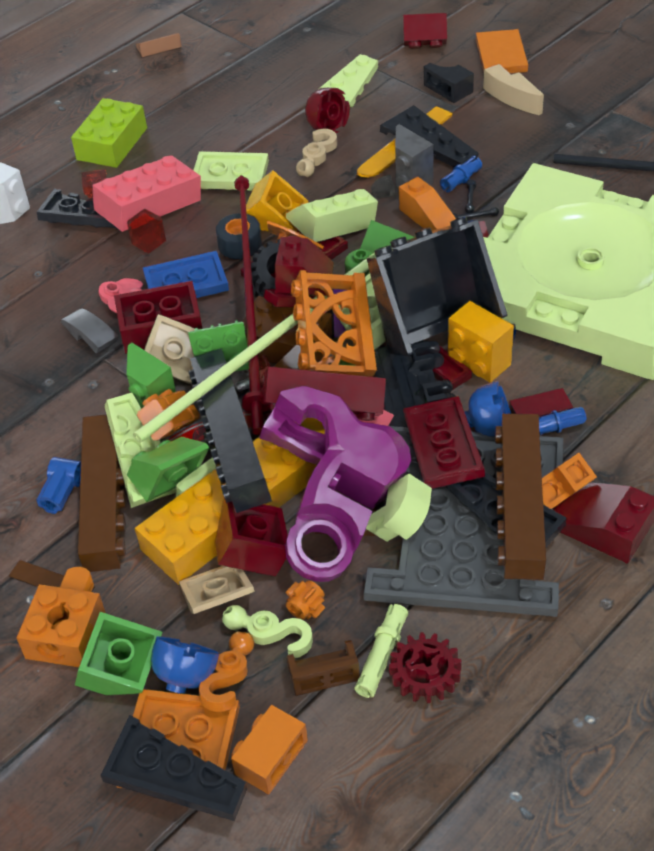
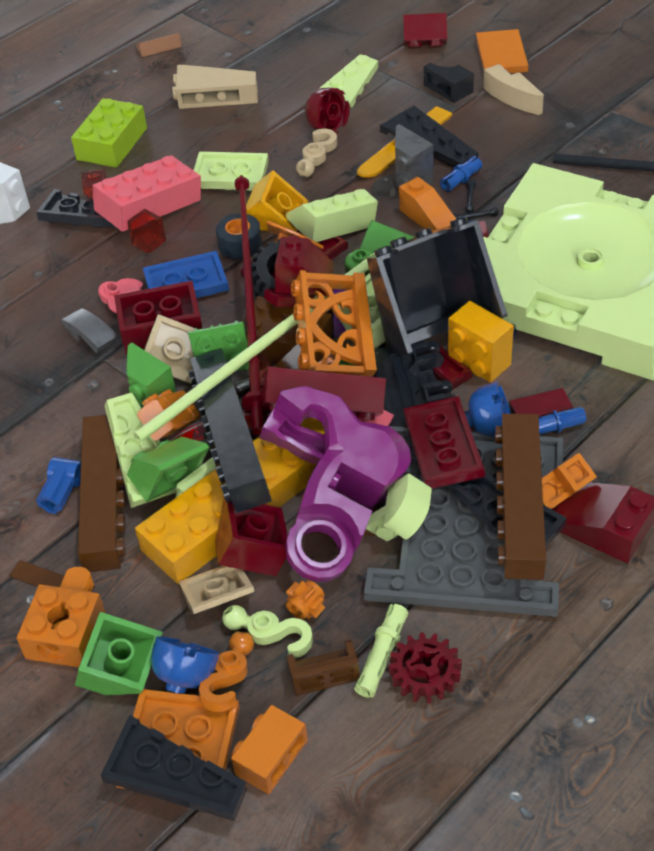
(213, 86): none -> tan slope

